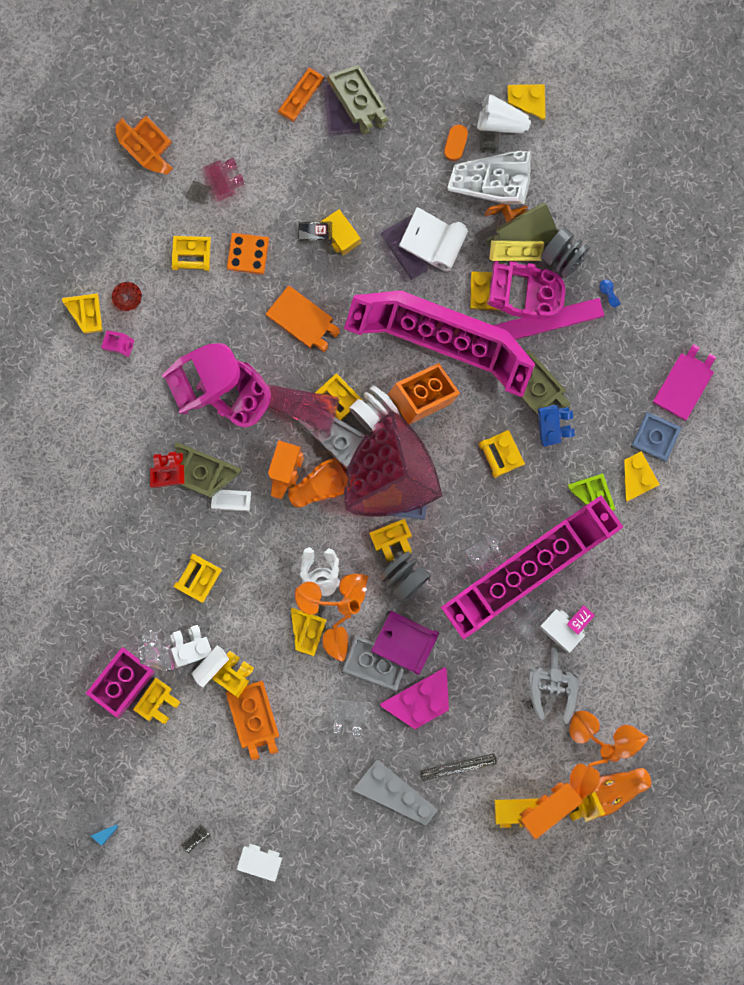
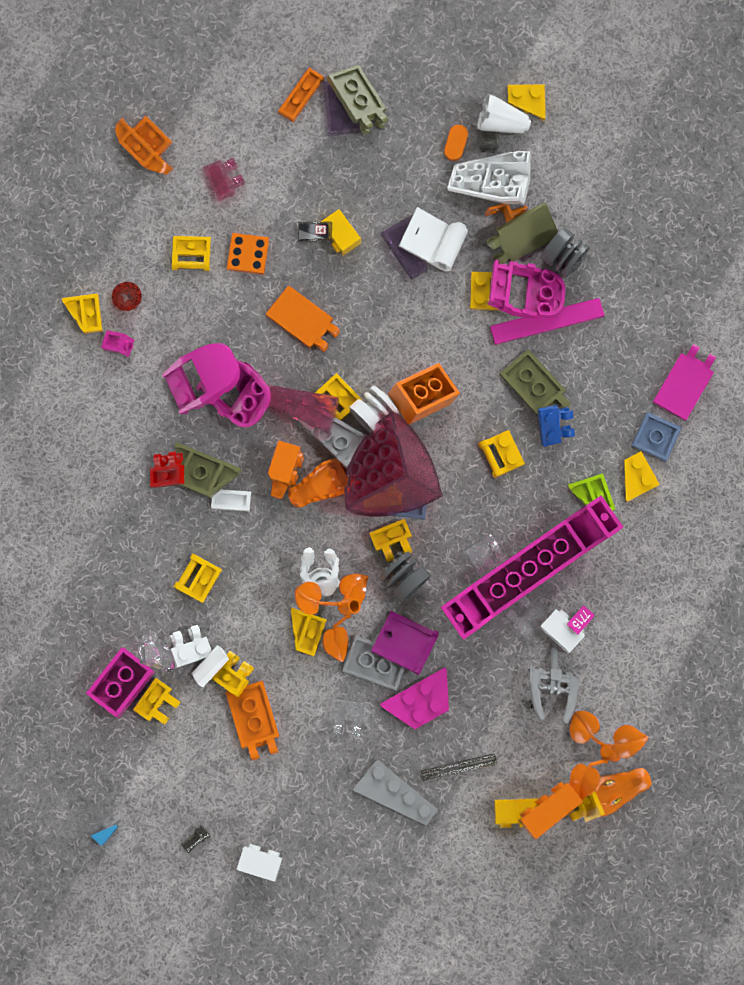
(198, 192): clear smoke tile -> none
(443, 332): dark pink slope -> none
(516, 250): light yellow tile -> none
(606, 287): blue arm -> none

